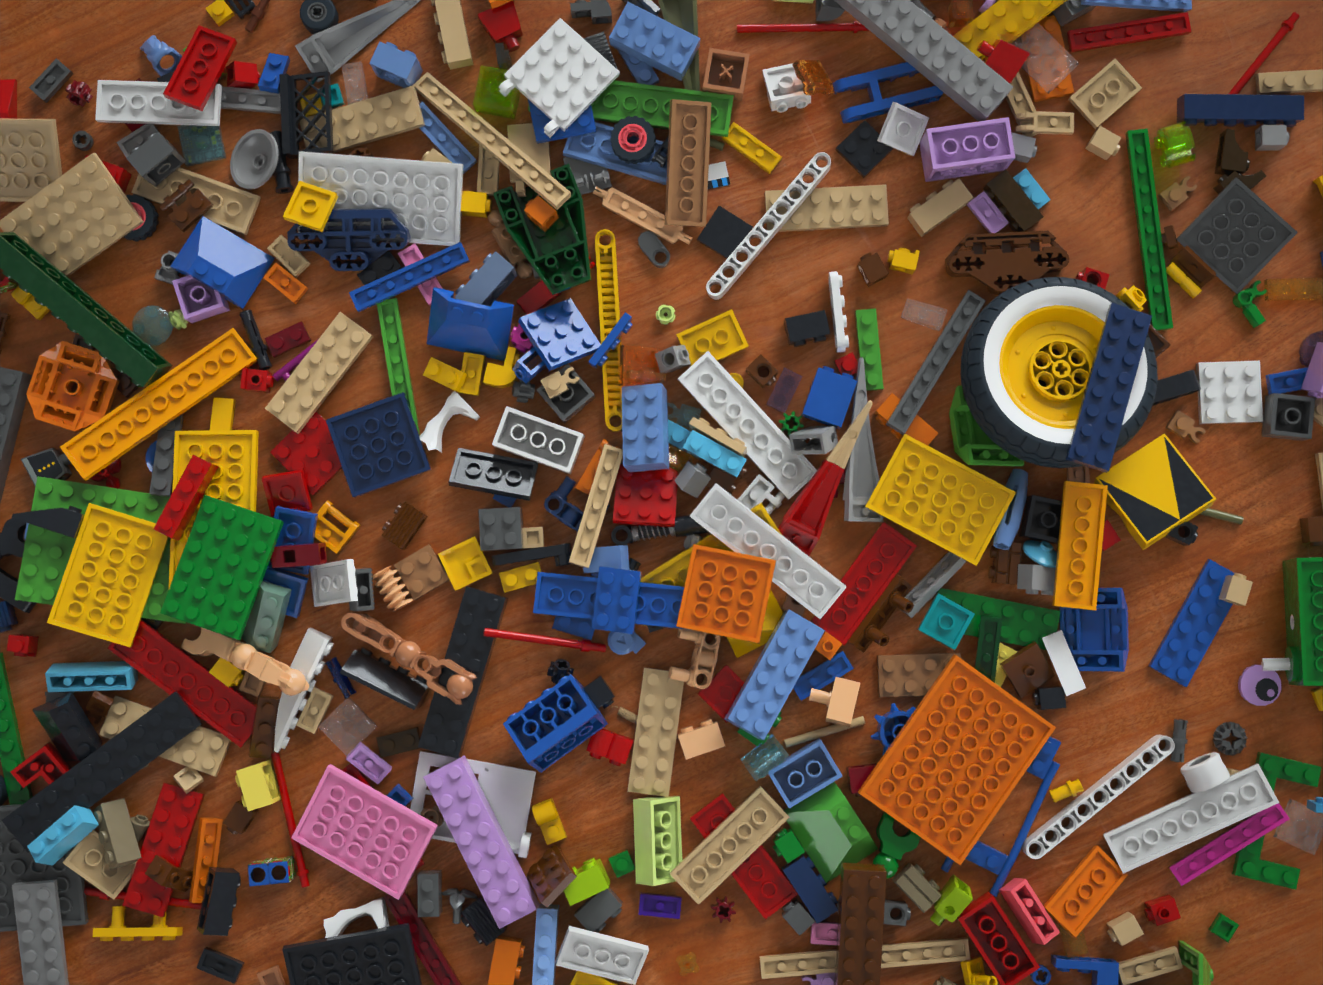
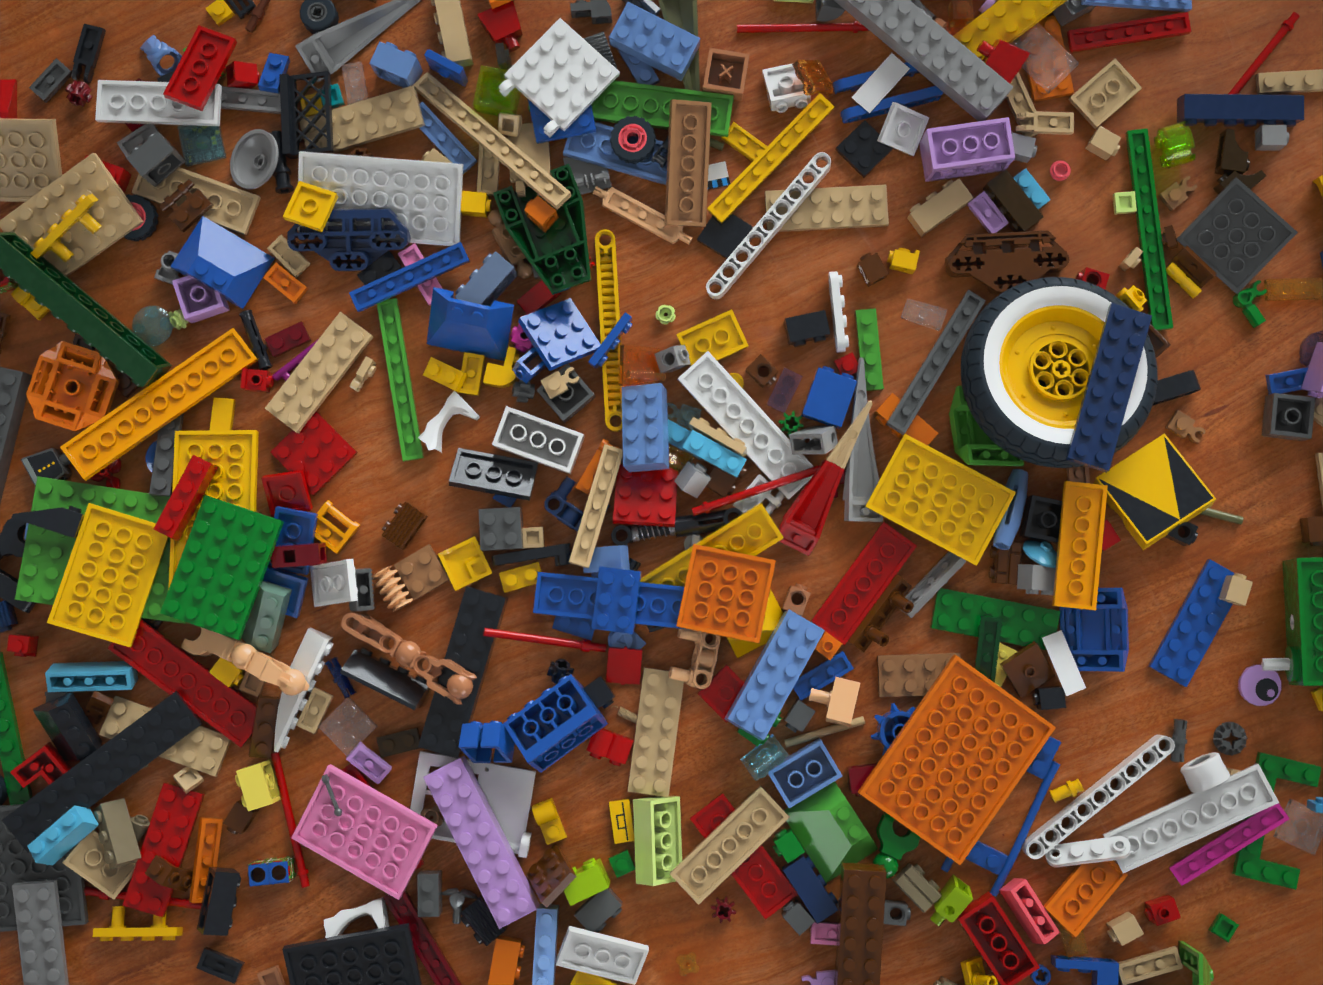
(70, 217): none -> yellow plate
(76, 139): dark grey bush -> none
(88, 51): none -> black hinge
(338, 812): none -> dark grey hinge
(366, 370): none -> tan plate
(378, 444): dark blue plate -> none
(400, 795): blue plate -> none
(446, 67): none -> blue plate
(479, 740): none -> blue piece
(509, 124): none -> tan brick
(621, 821): none -> yellow tile
(624, 665): none -> red piece
(651, 246): dark grey piece -> none
(660, 905): dark purple plate -> none
(701, 739): light nougat brick -> none
(707, 507): none -> red bar
(751, 535): white plate -> none
(770, 158): none -> yellow plate
(798, 716): none -> dark grey brick
(880, 82): none -> white sticker
(892, 956): tan plate -> none
(946, 621): teal plate -> none
(1060, 170): none -> coral plate
(1089, 852): none -> white plate
(1124, 202): none -> yellowish green plate
(1131, 259): none -> tan plate
(1229, 392): white plate -> none

